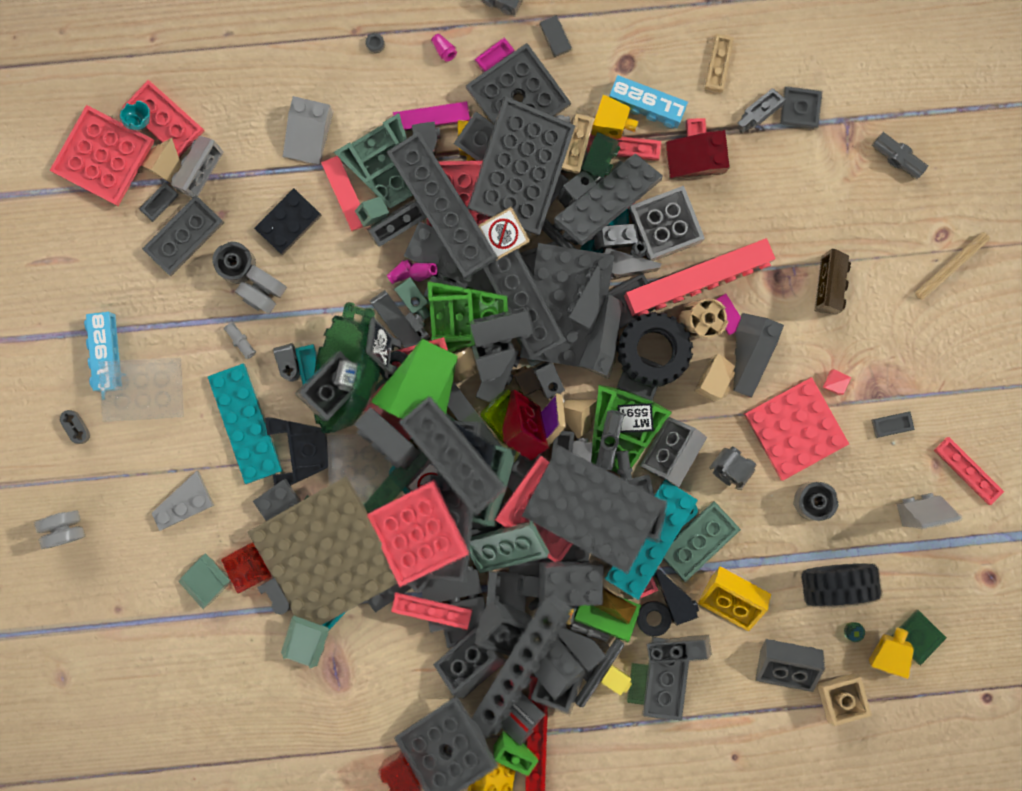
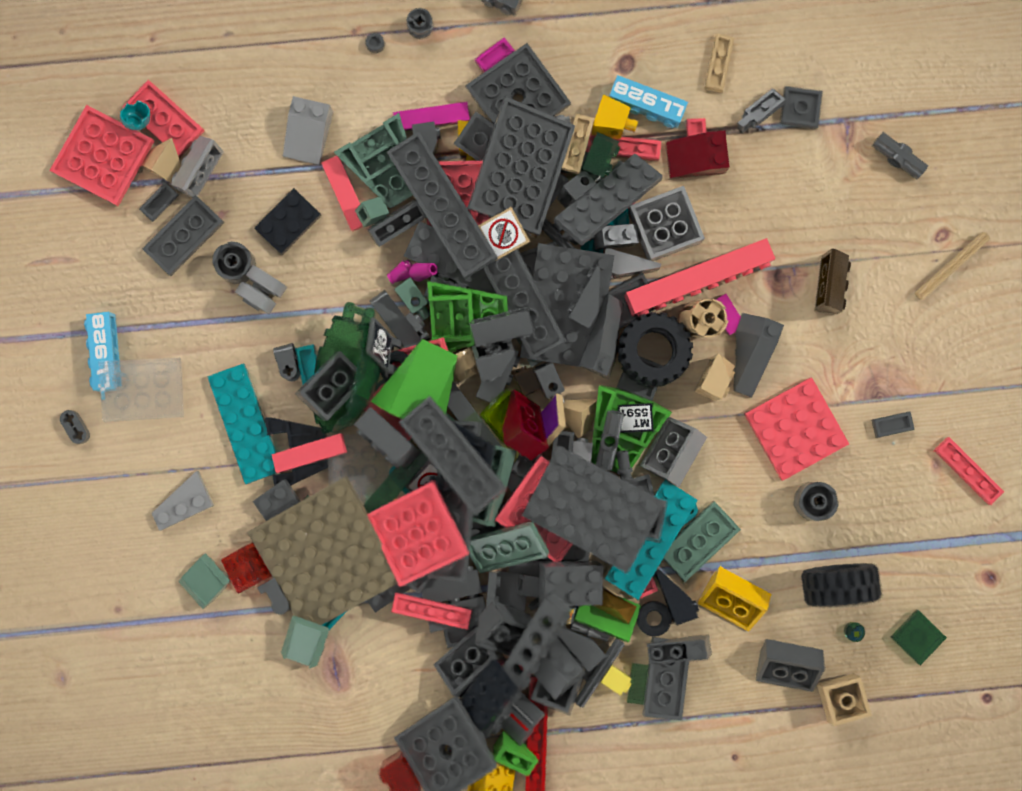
(59, 529): light grey wheel -> none
(239, 340): light grey pin -> none
(309, 453): none -> coral tile
(345, 375): light grey brick -> none
(425, 28): none -> dark grey wheel
(444, 48): dark pink cone -> none
(488, 695): none -> black plate
(555, 36): dark grey tile -> none
(638, 249): dark grey pin -> none
(733, 468): dark grey brick -> none
(836, 382): coral slope -> none
(893, 654): yellow torso -> none
(926, 511): light grey slope -> none

